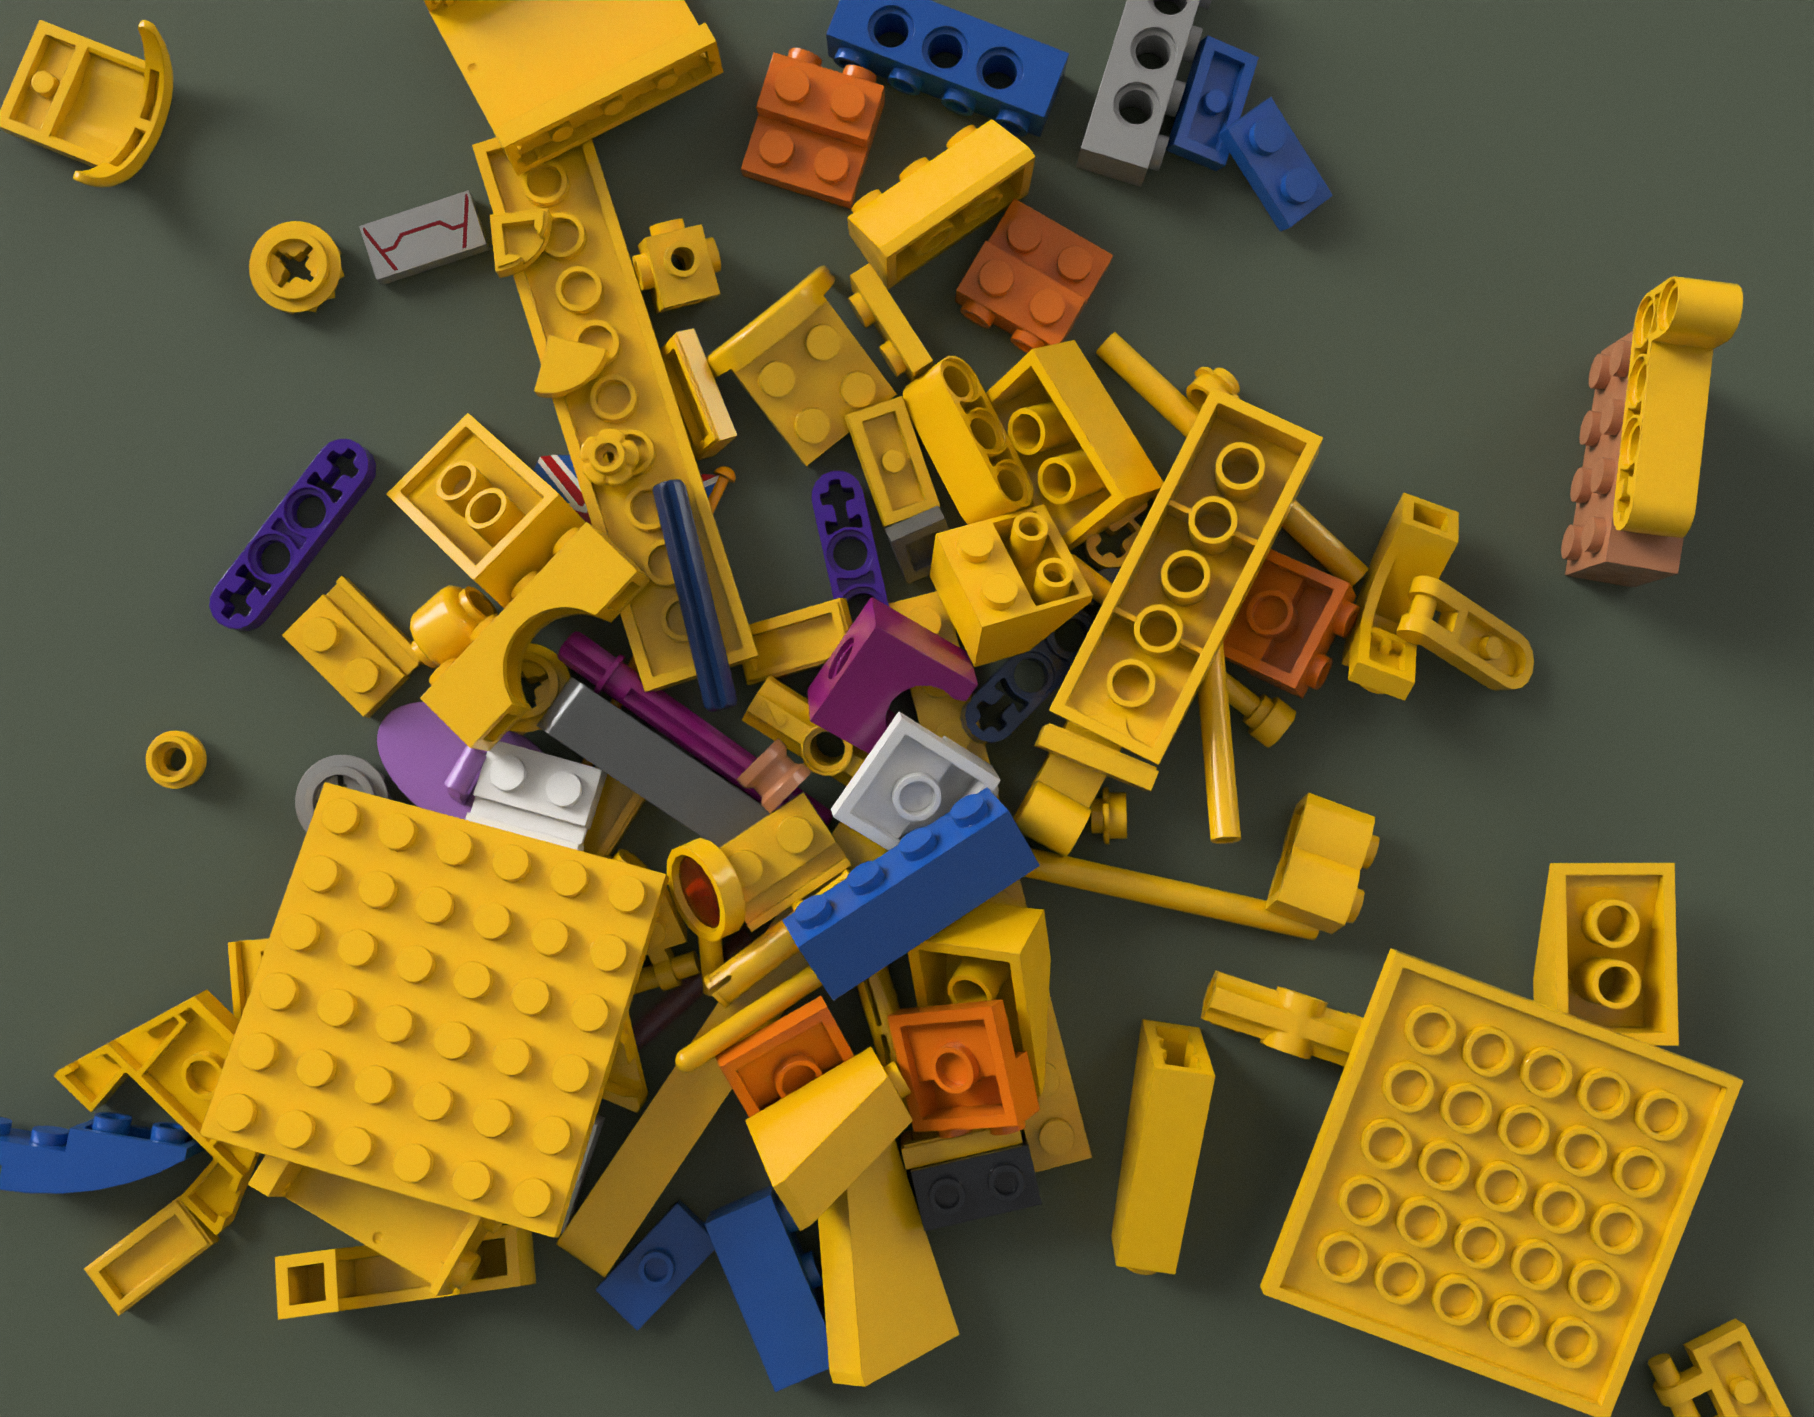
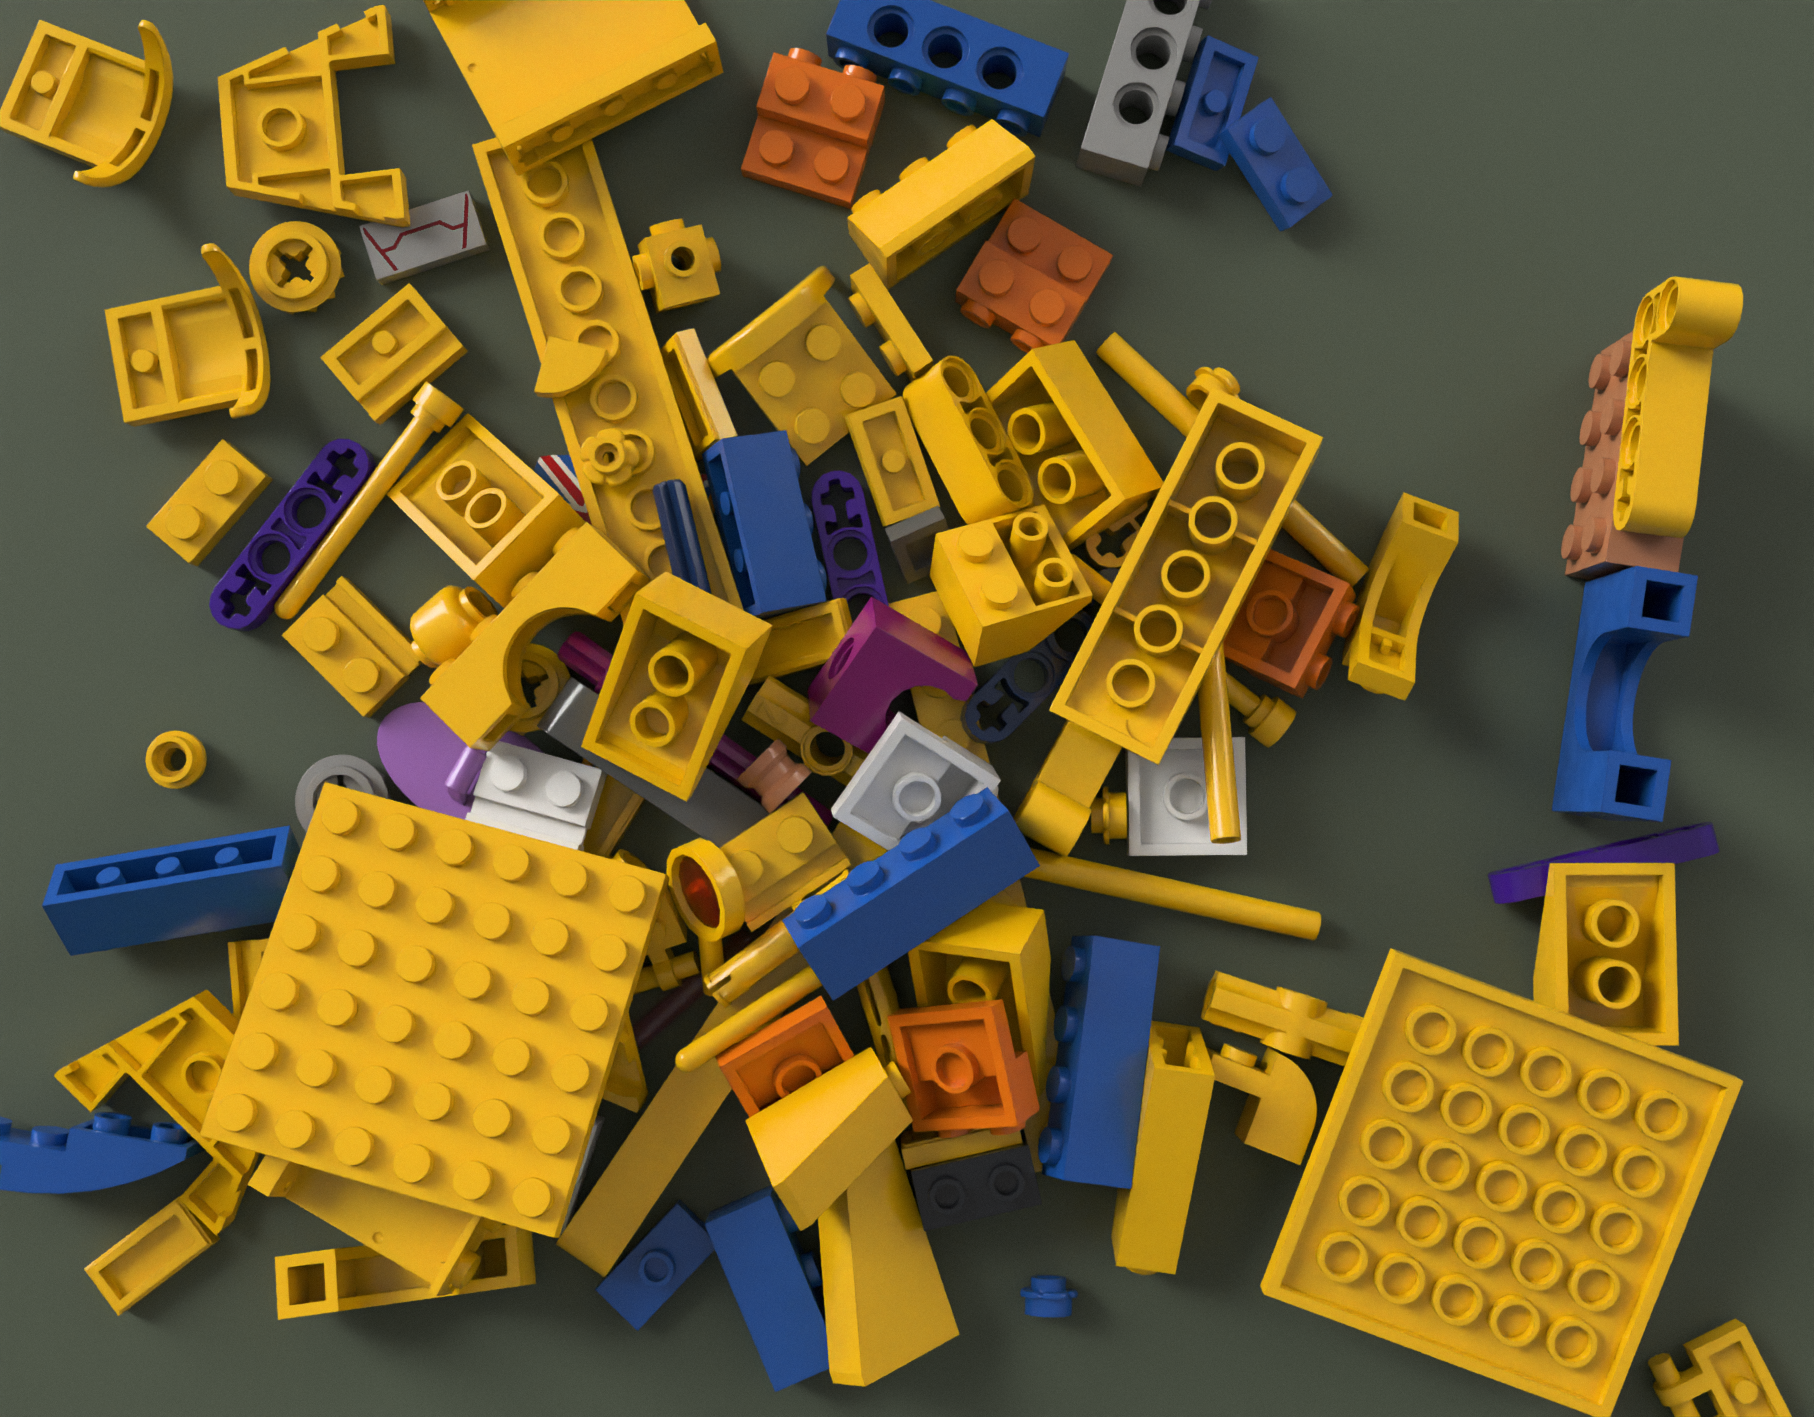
(171, 890): none -> blue brick
(191, 350): none -> yellow piece
(209, 503): none -> yellow plate
(287, 127): none -> yellow wing
(394, 354): none -> yellow plate
(431, 414): none -> yellow piece
(519, 239): yellow tile -> none
(674, 683): none -> yellow slope
(765, 523): none -> blue brick
(1048, 1296): none -> blue plate
(1097, 757): yellow tile -> none
(1099, 1061): none -> blue brick
(1170, 802): none -> white plate
(1279, 1103): none -> yellow brick
(1323, 864): yellow brick -> none
(1466, 635): yellow plate -> none
(1618, 630): none -> blue arch
(1665, 846): none -> dark purple beam

